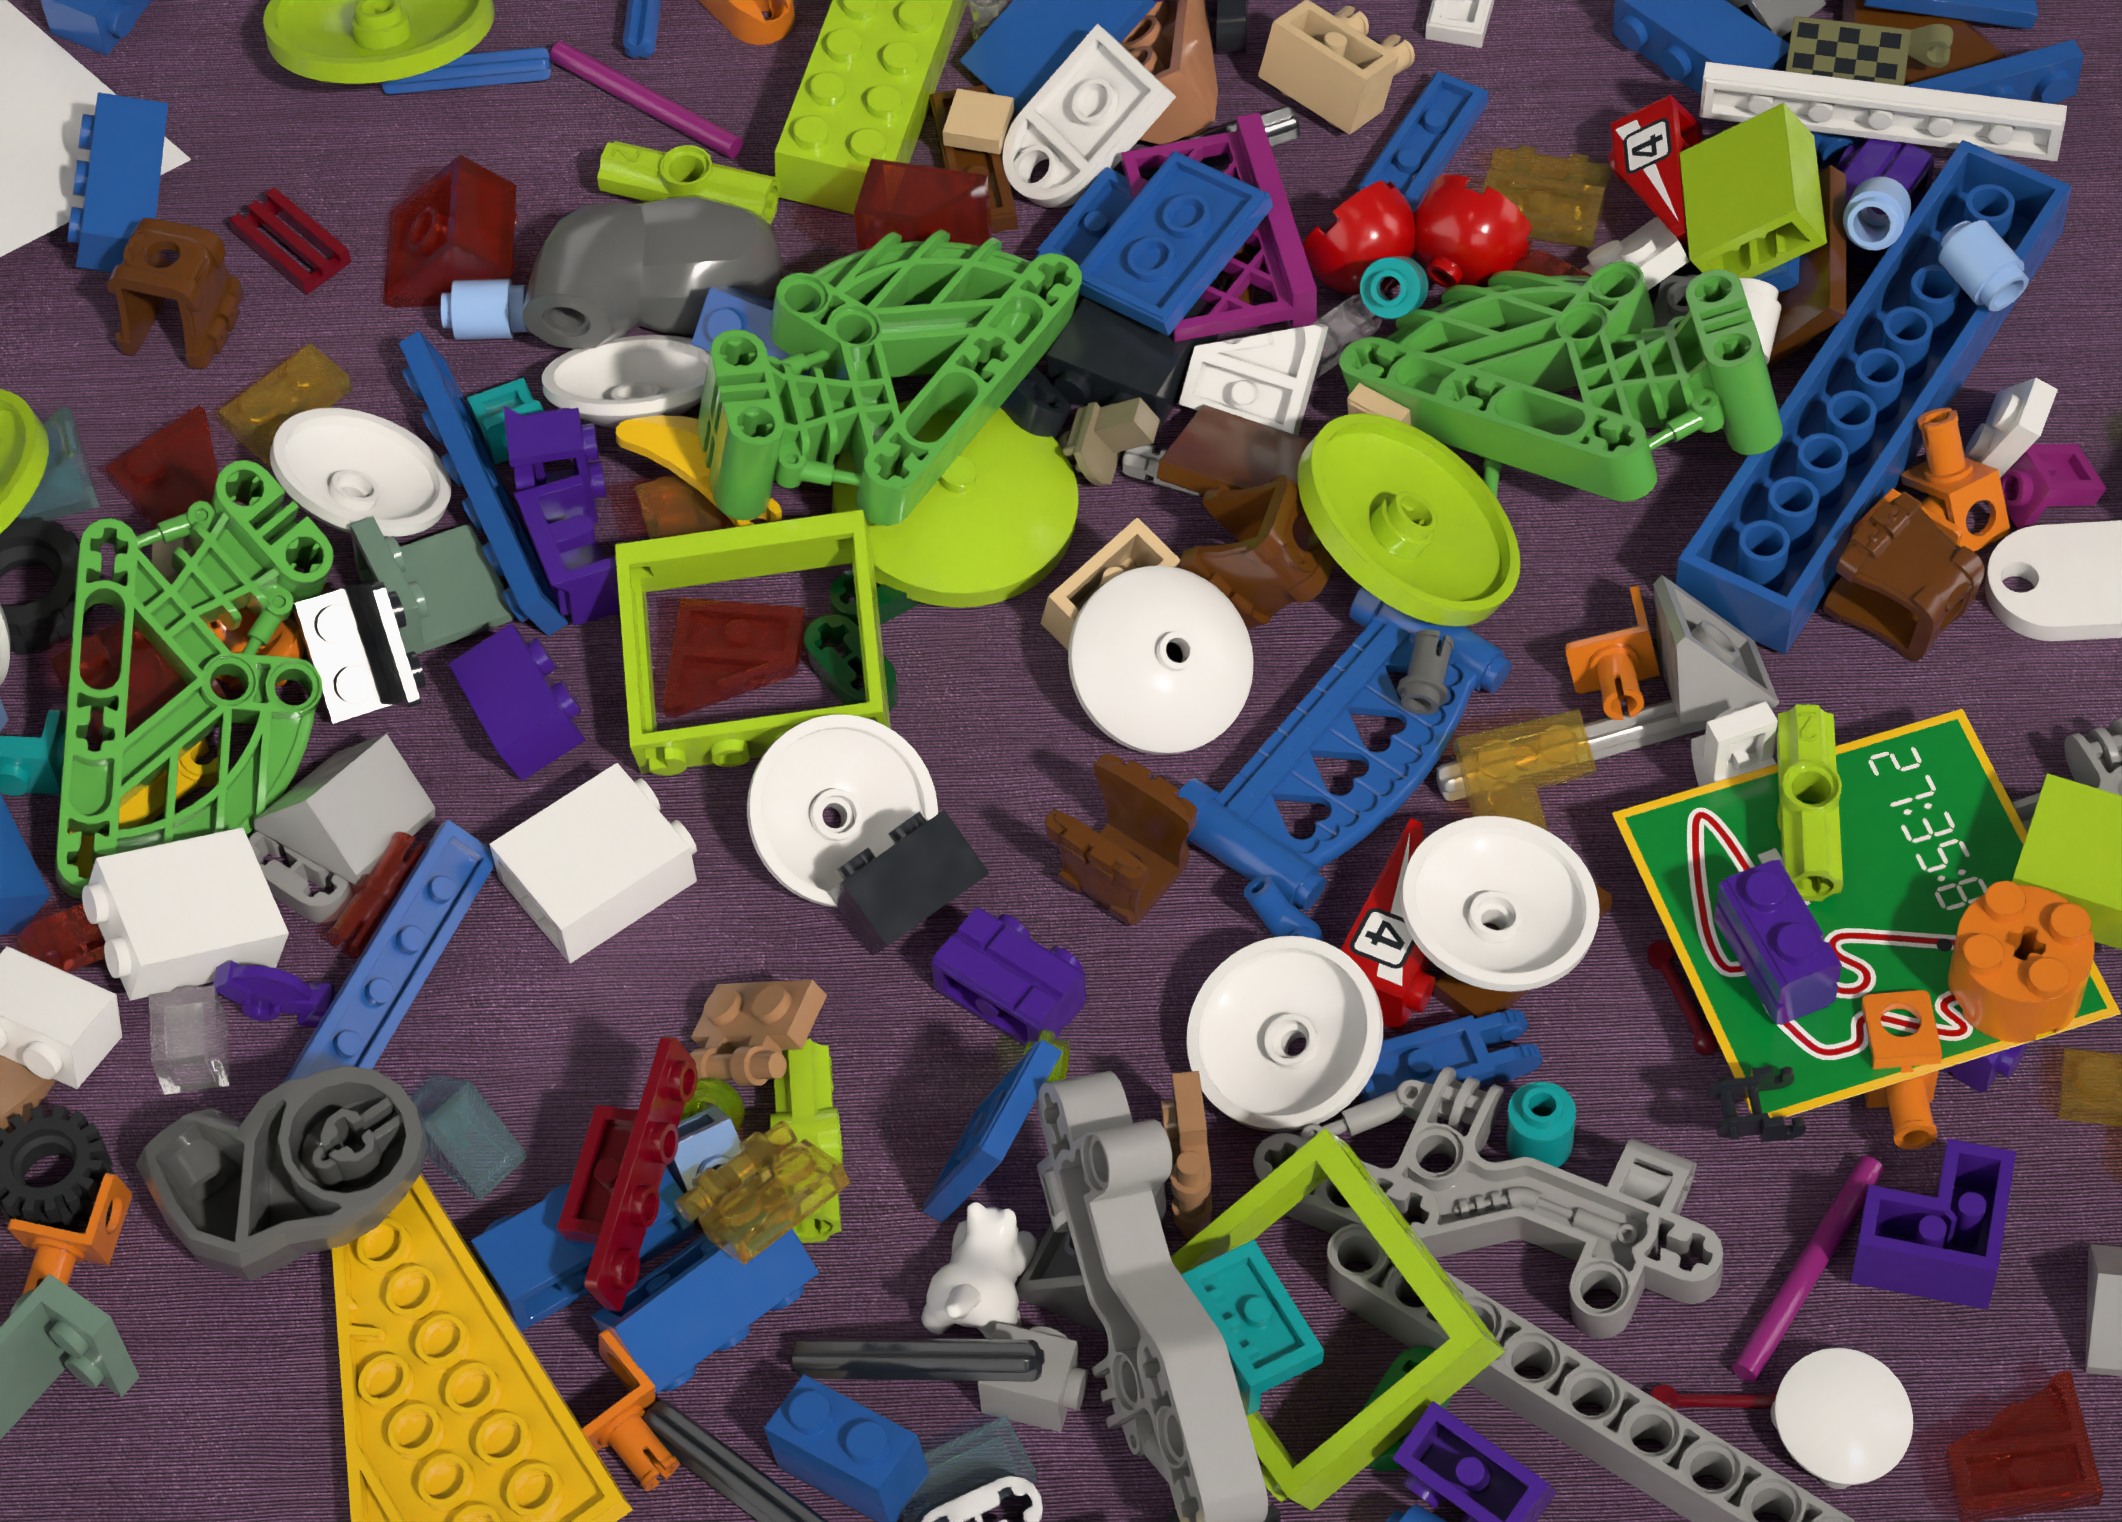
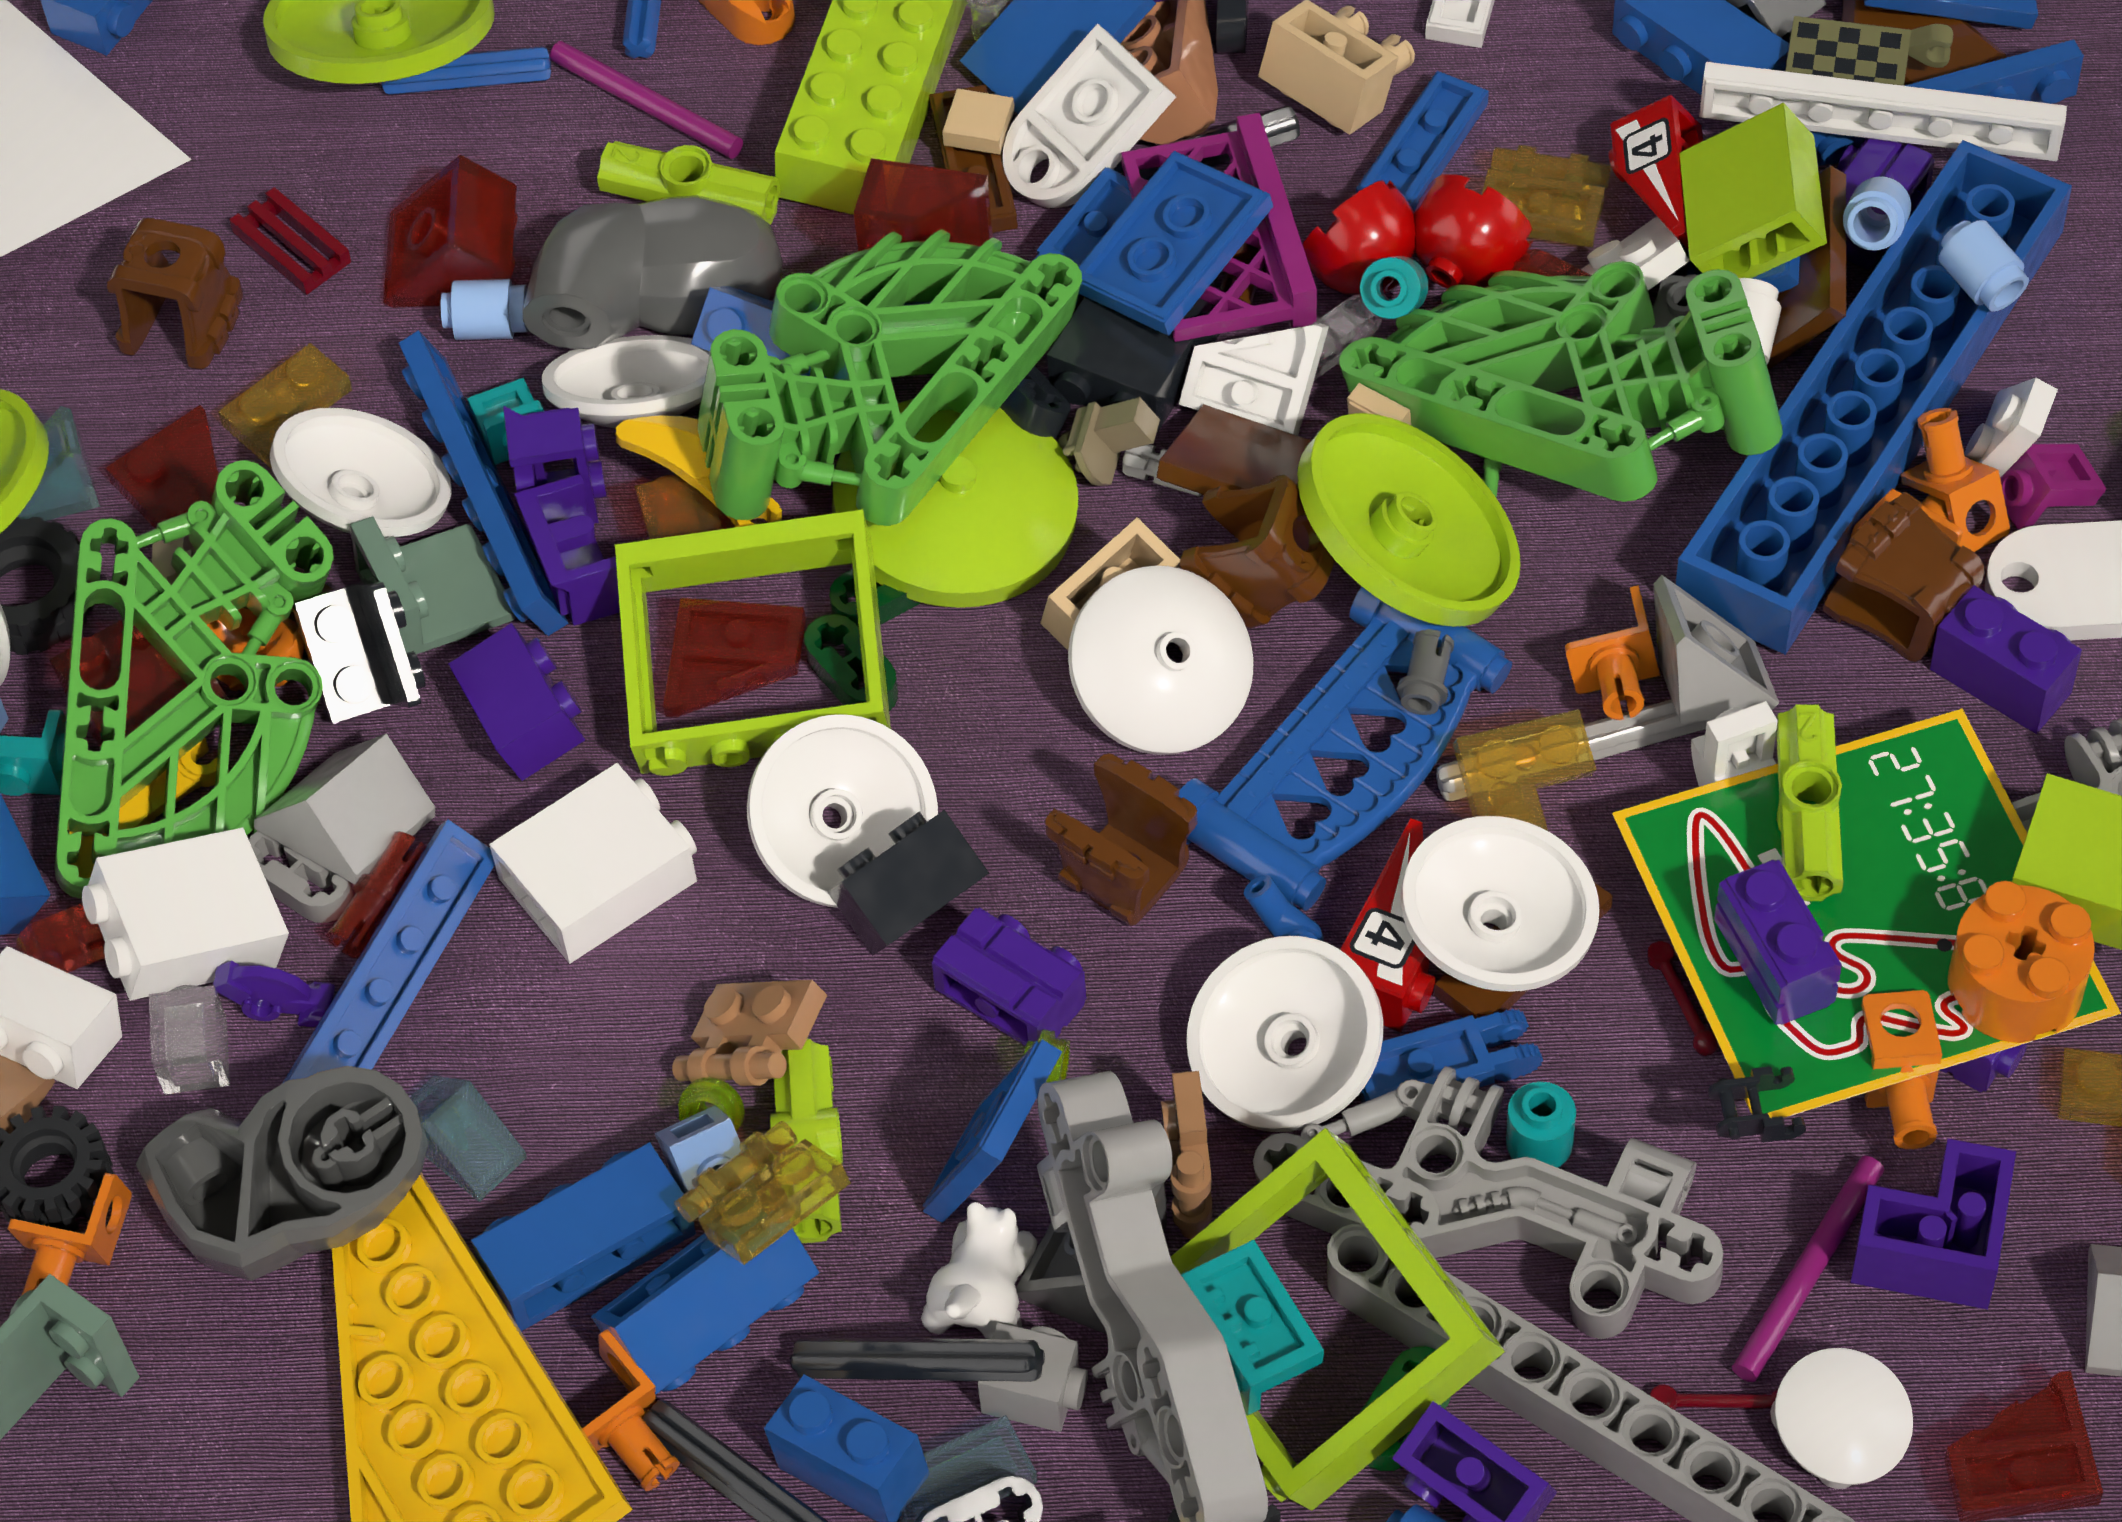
(118, 178): blue brick -> none
(621, 1172): dark red bracket -> none
(2005, 659): none -> dark purple brick

